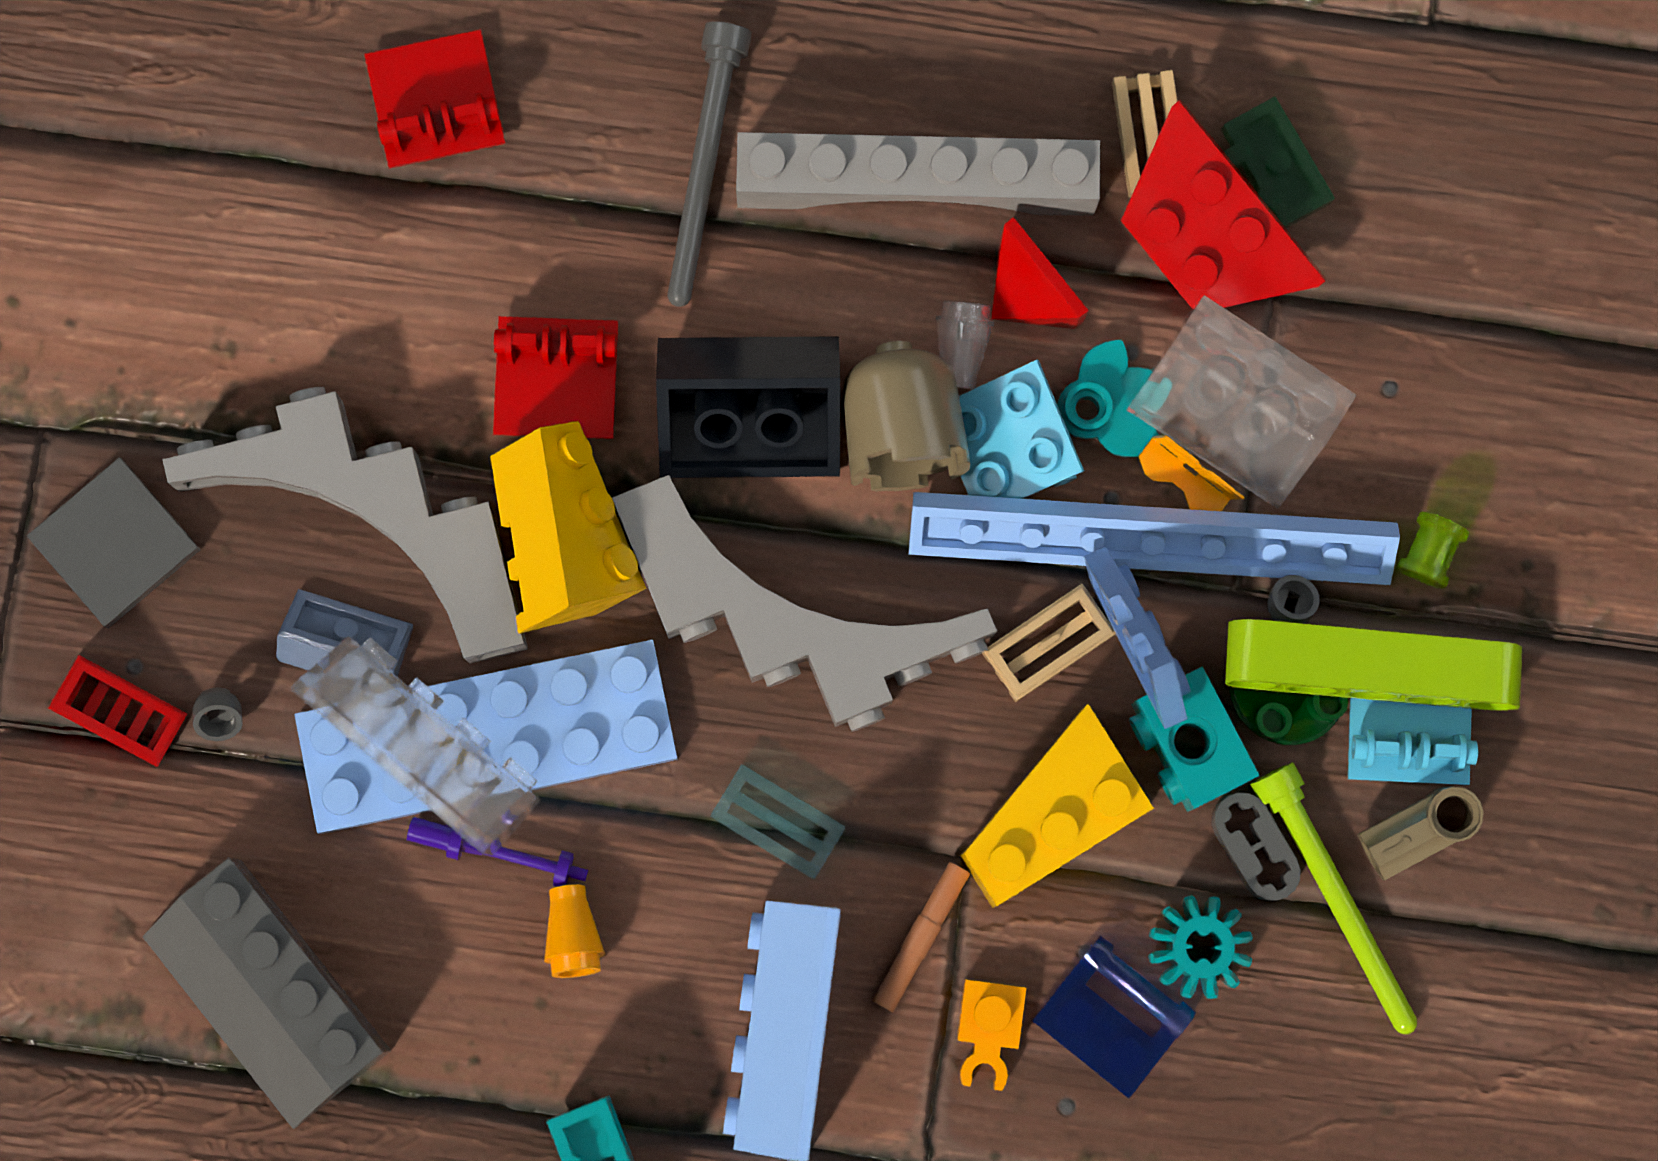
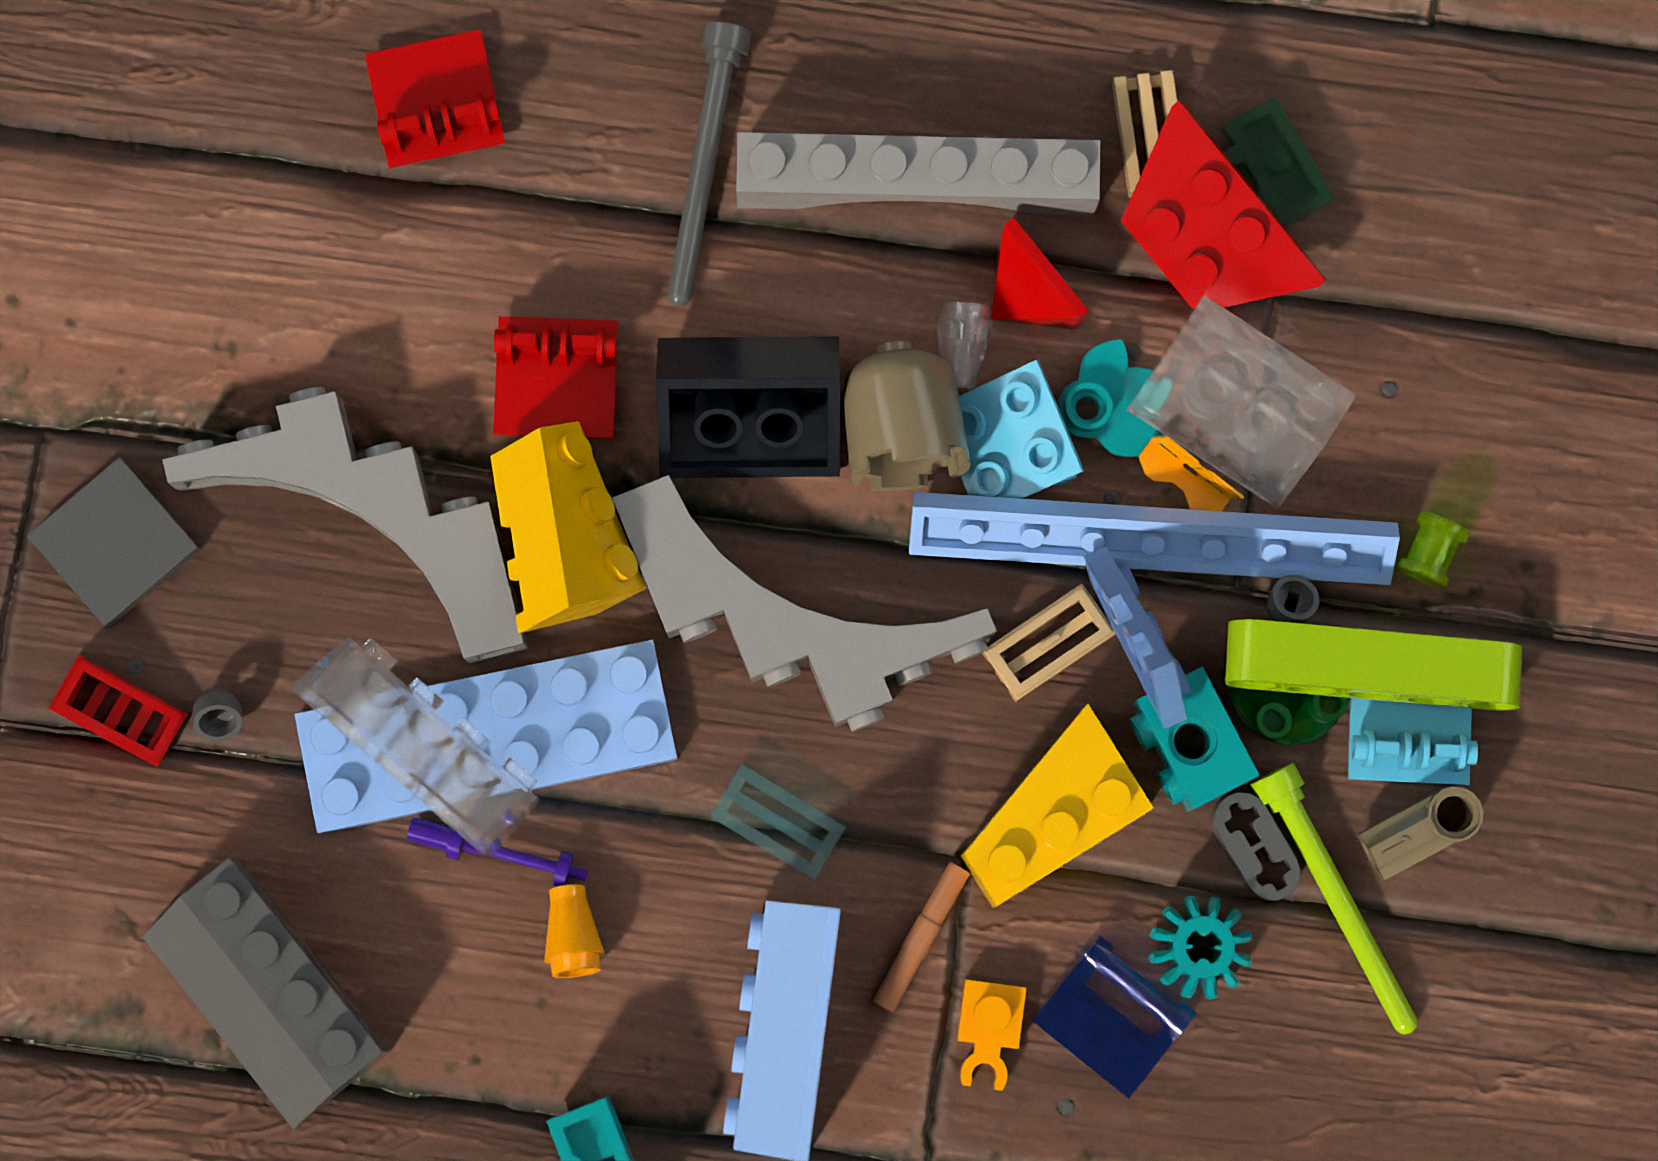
(320, 624): sand blue slope -> none

